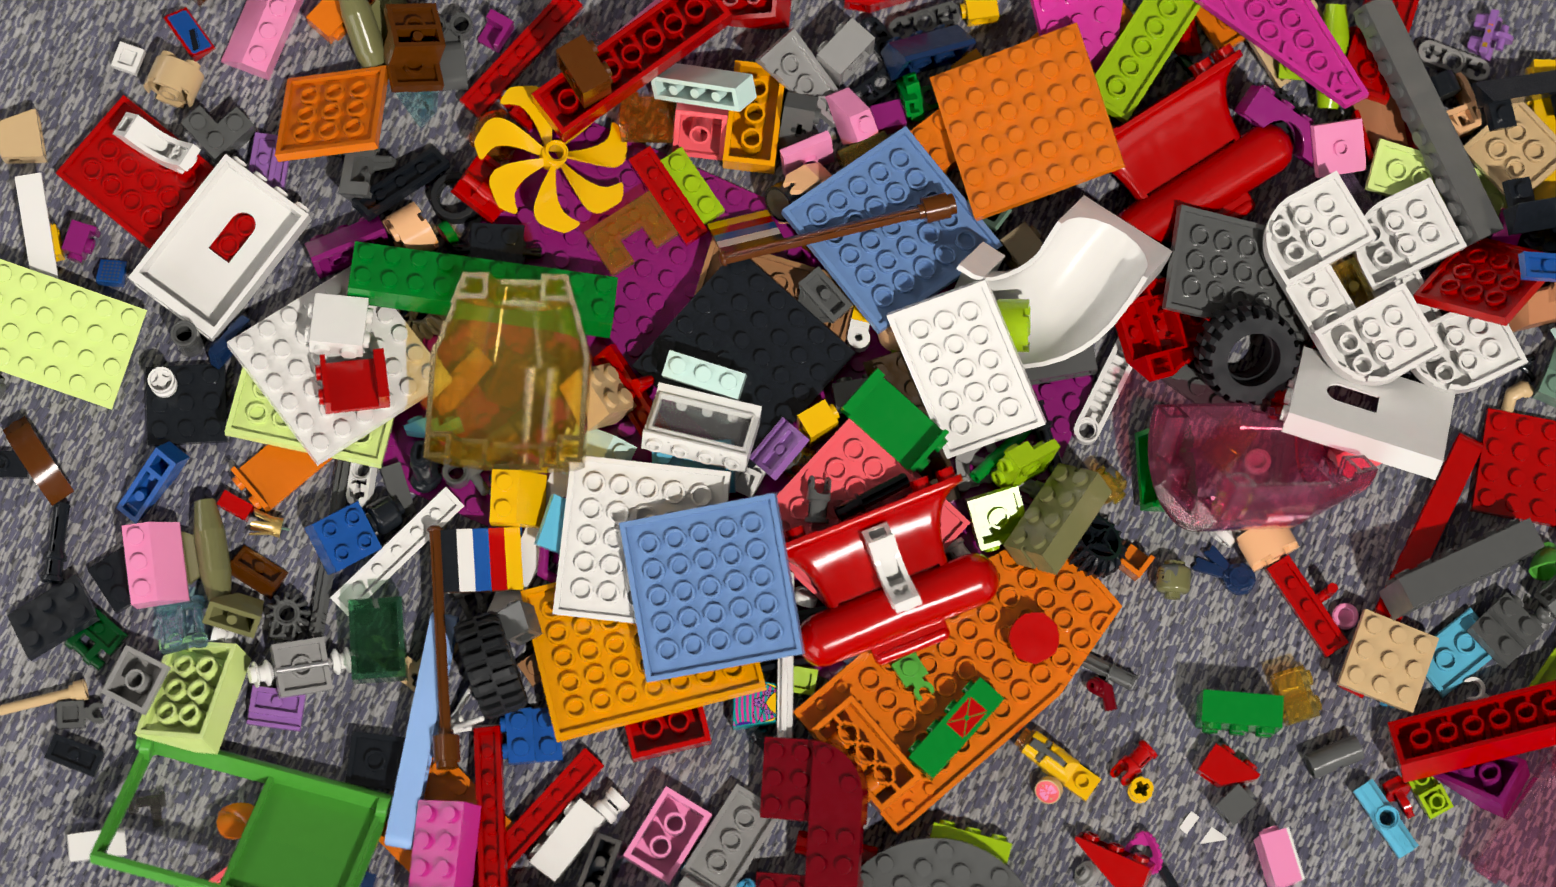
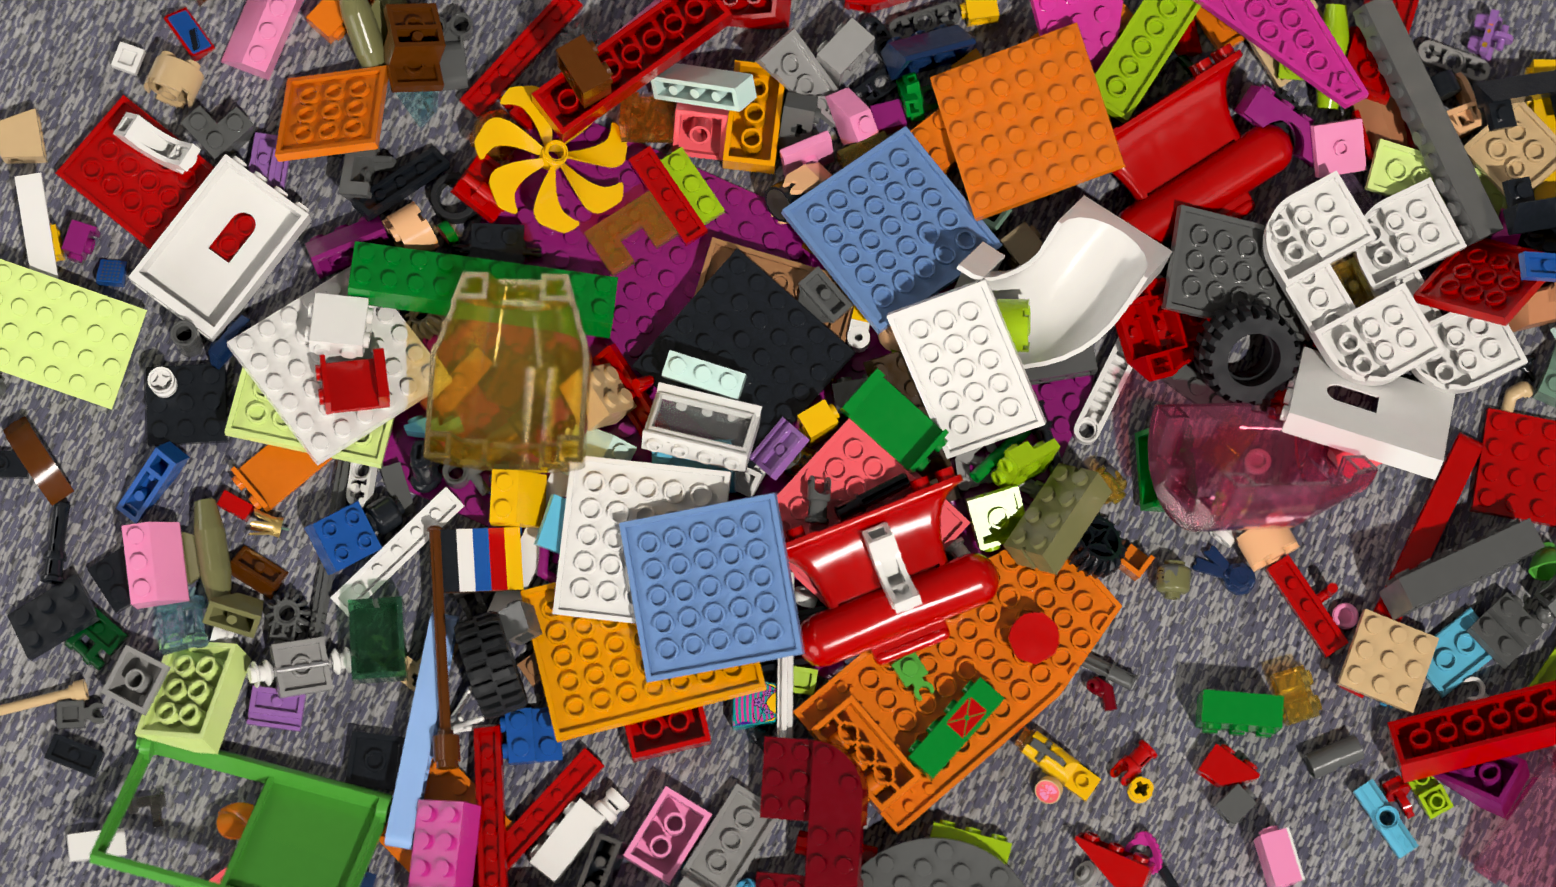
(496, 31): magenta panel -> none
(758, 235): reddish brown flag -> none
(1212, 836): white sticker -> none

